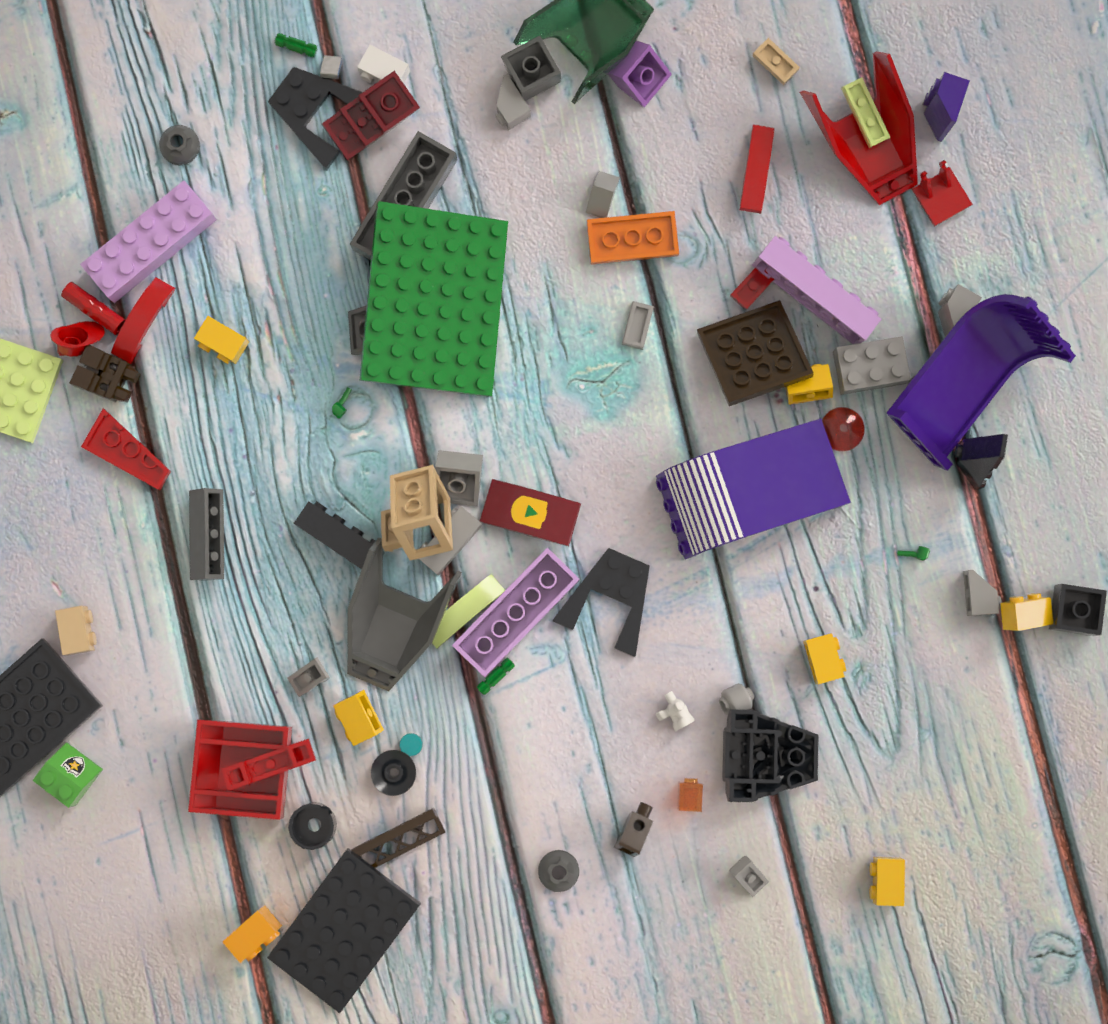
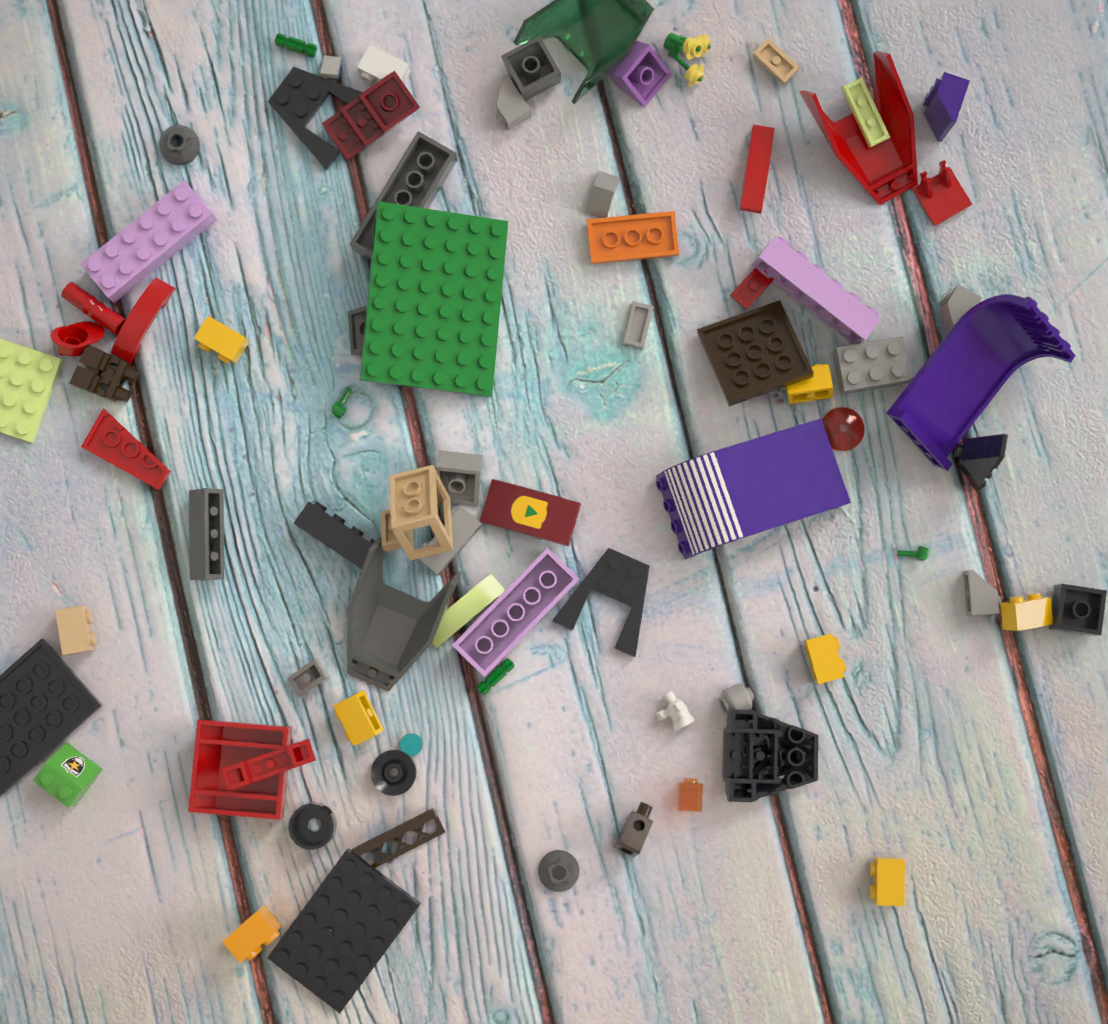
(692, 48): none -> light yellow plant
(748, 875): light grey slope -> none

